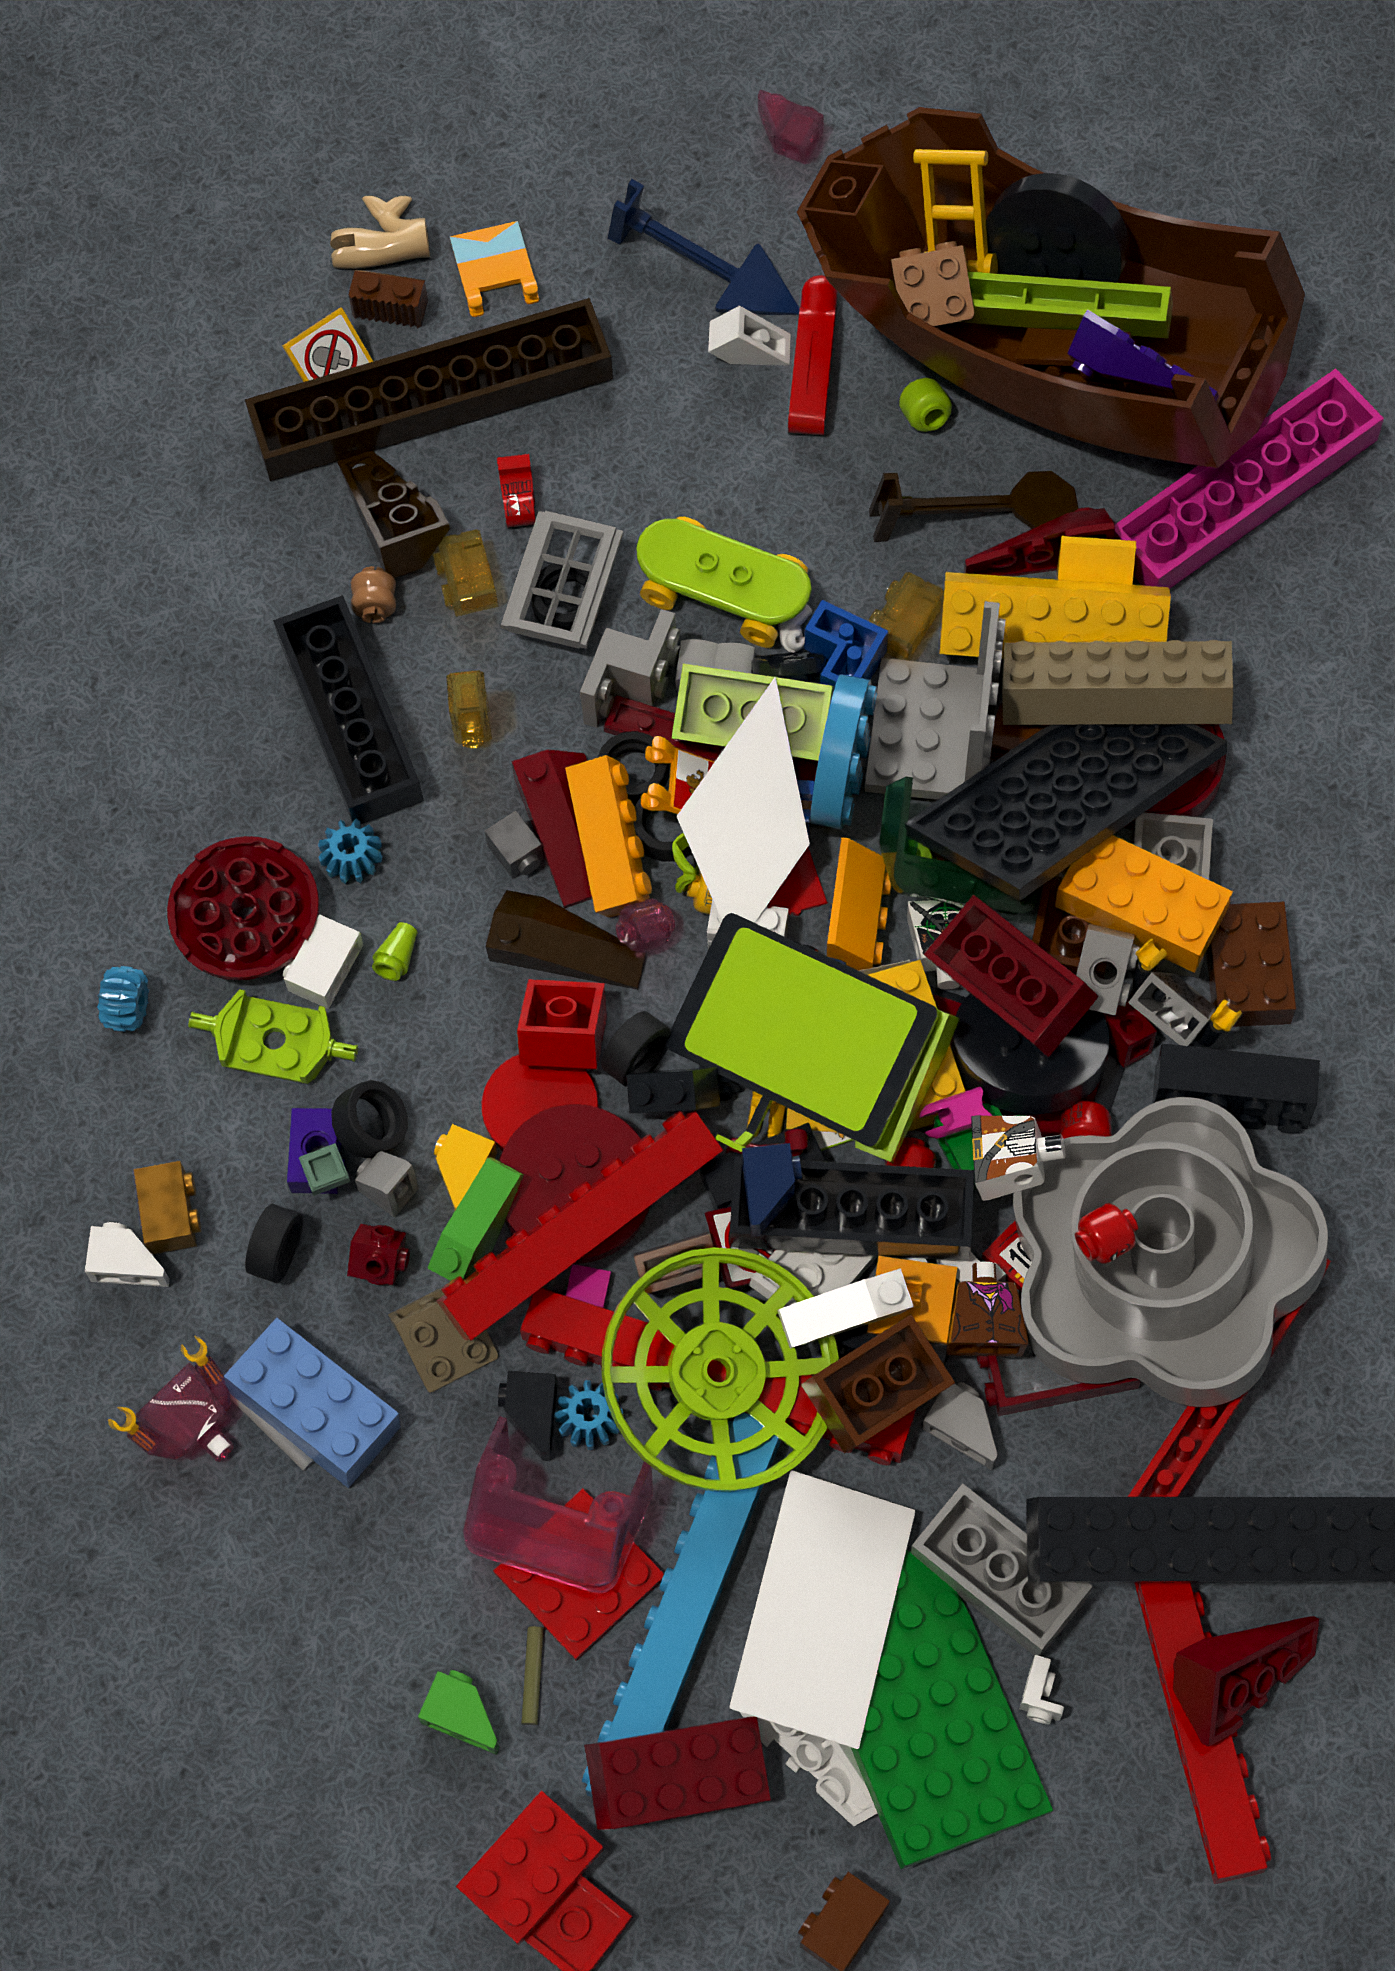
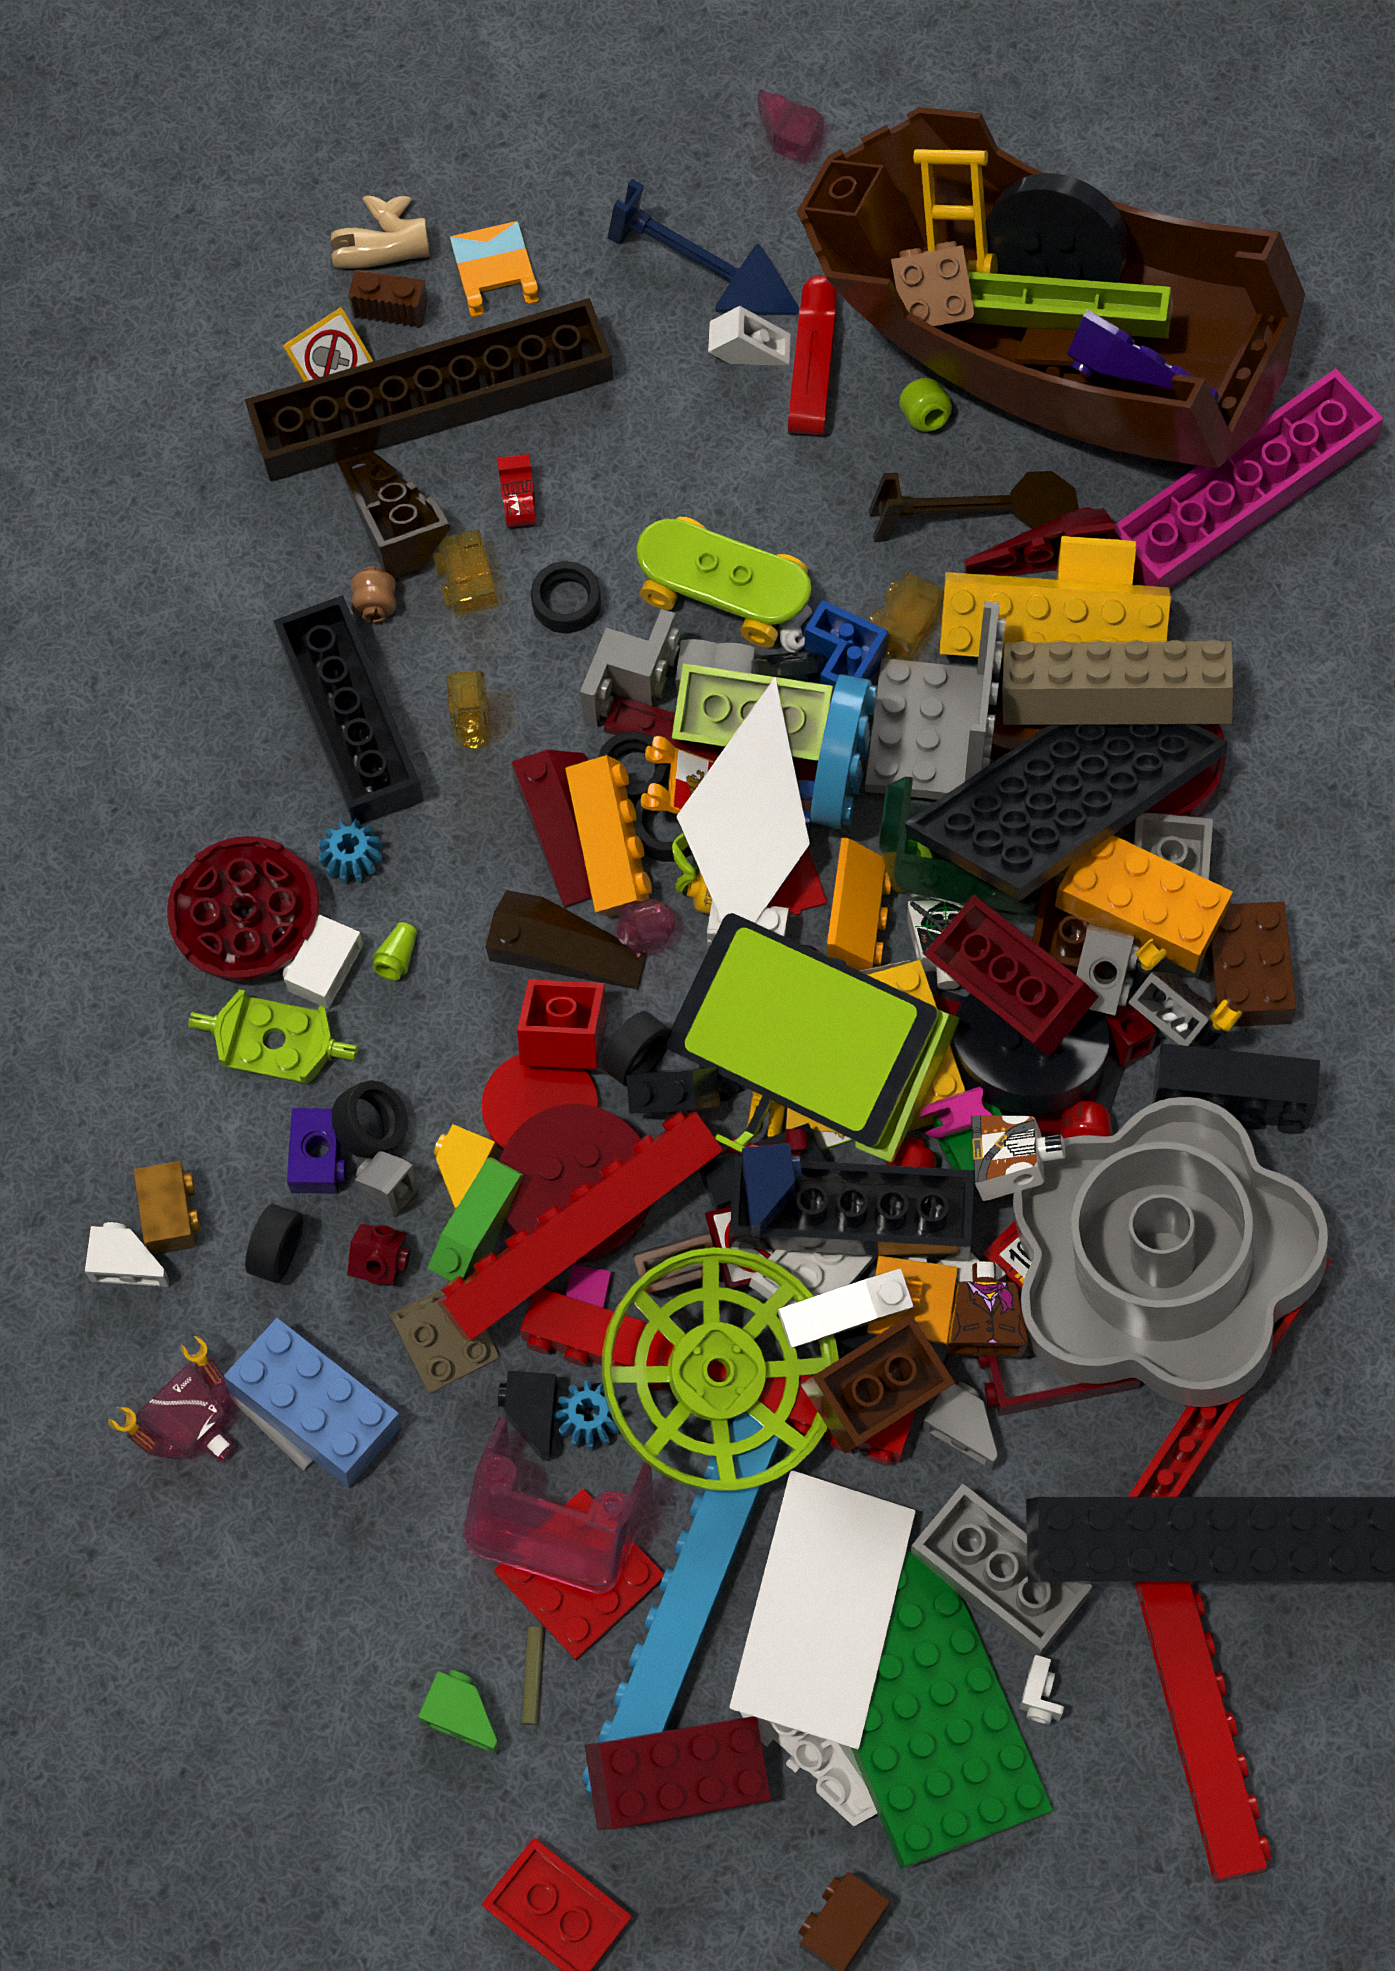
(123, 998): dark azure gear -> none
(324, 1169): sand green tile -> none
(514, 845): flat silver brick -> none
(530, 569): light grey piece -> none
(530, 1867): red plate -> none
(1106, 1233): red head -> none
(1234, 1671): dark red wedge -> none

